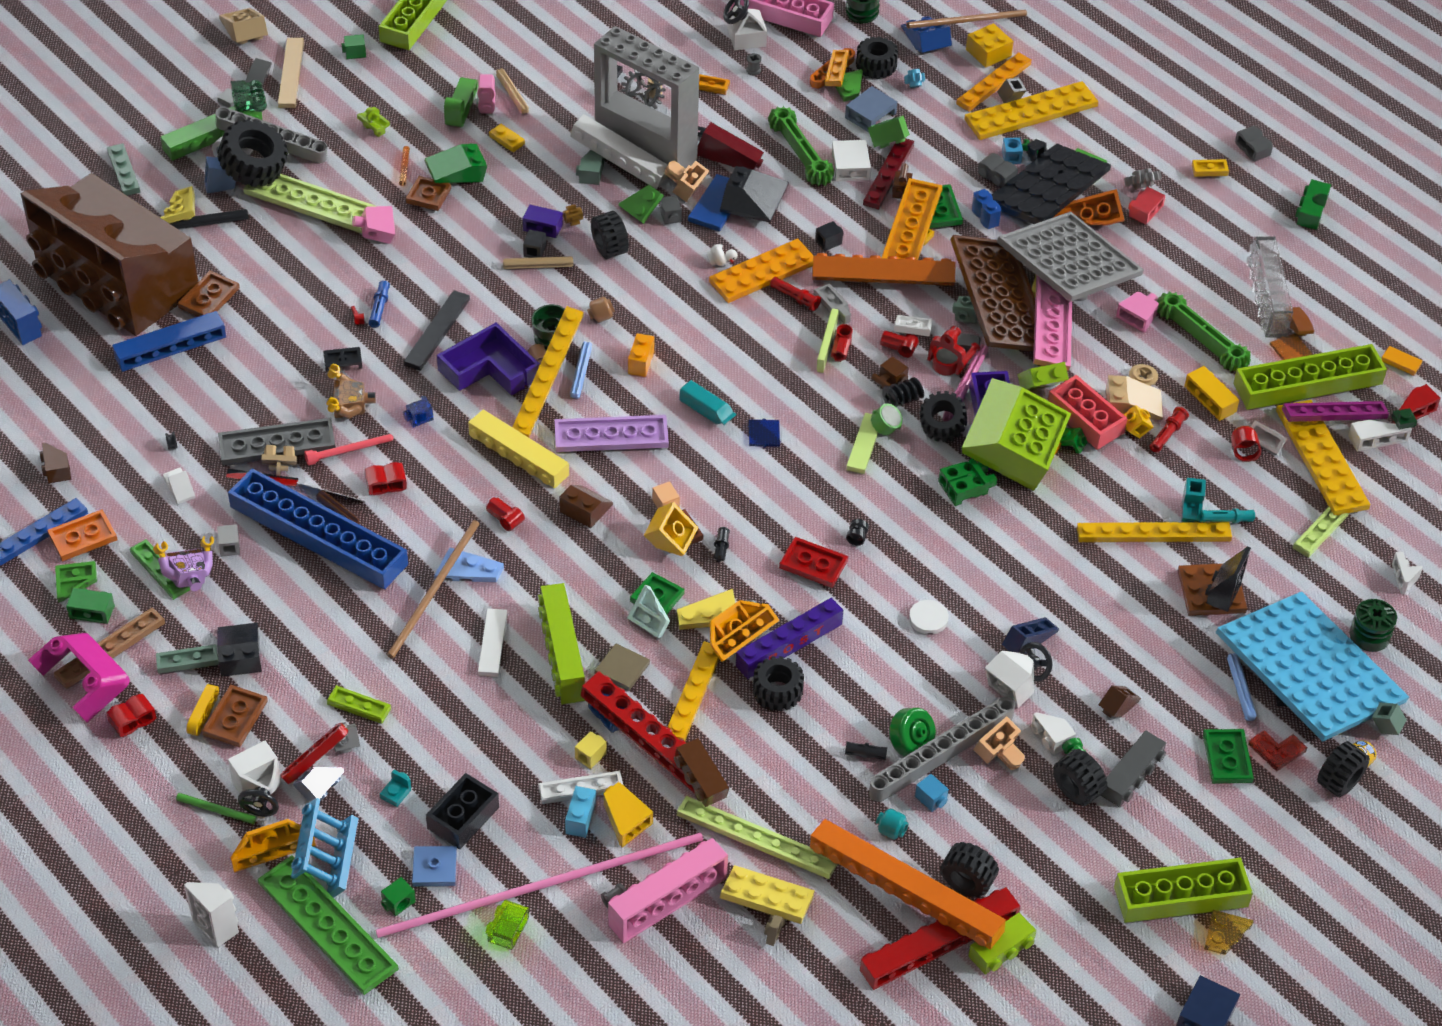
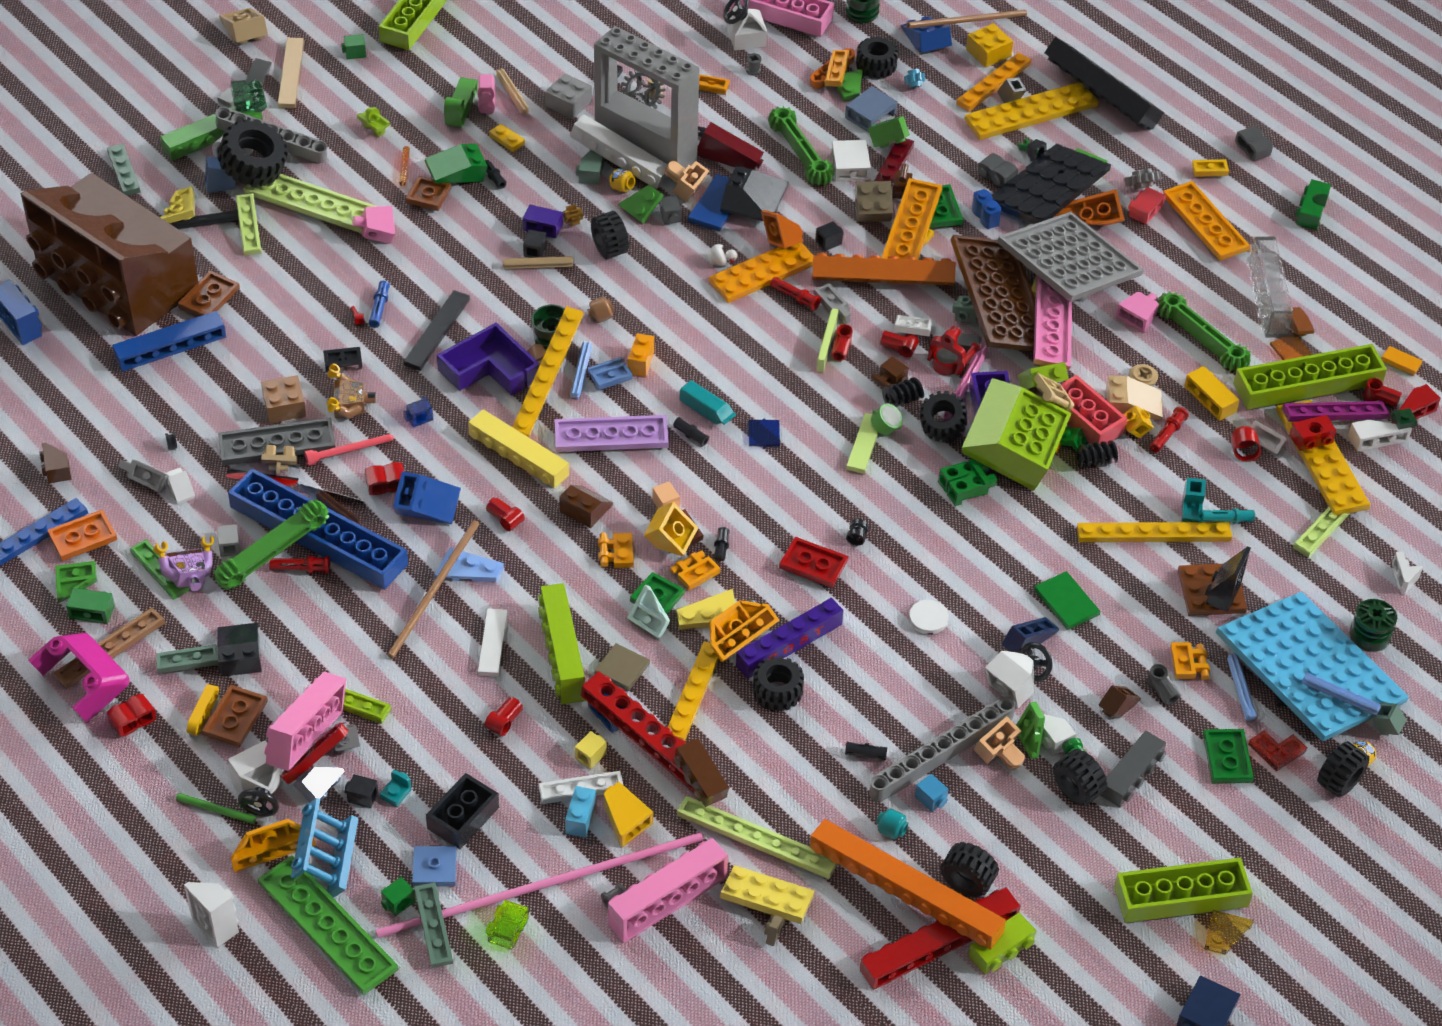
(144, 474): none -> light grey hinge
(235, 570): none -> bright green arm
(248, 224): none -> yellowish green tile
(279, 564): none -> red pin
(283, 399): none -> medium nougat brick
(305, 721): none -> bright pink brick
(361, 791): none -> black brick
(426, 498): none -> blue slope
(433, 925): none -> sand green plate
(495, 176): none -> black axle
(501, 719): none -> red piece
(568, 96): none -> light grey brick
(610, 373): none -> medium blue plate
(622, 180): none -> yellow head
(622, 547): none -> light orange plate
(691, 431): none -> black pin
(697, 573): none -> light orange plate
(781, 230): none -> orange slope
(873, 201): none -> dark tan brick
(911, 730): green wheel -> none
(1012, 150): dark azure brick -> none
(1031, 729): none -> bright green wing
(1053, 392): none -> tan plate
(1067, 600): none -> green tile
(1096, 452): none -> black piece
(1103, 84): none -> black brick
(1162, 684): none -> dark grey piece
(1183, 660): none -> light orange plate
(1206, 220): none -> light orange plate
(1312, 432): none -> red brick
(1341, 693): none -> light blue axle
(1376, 391): none -> red piece

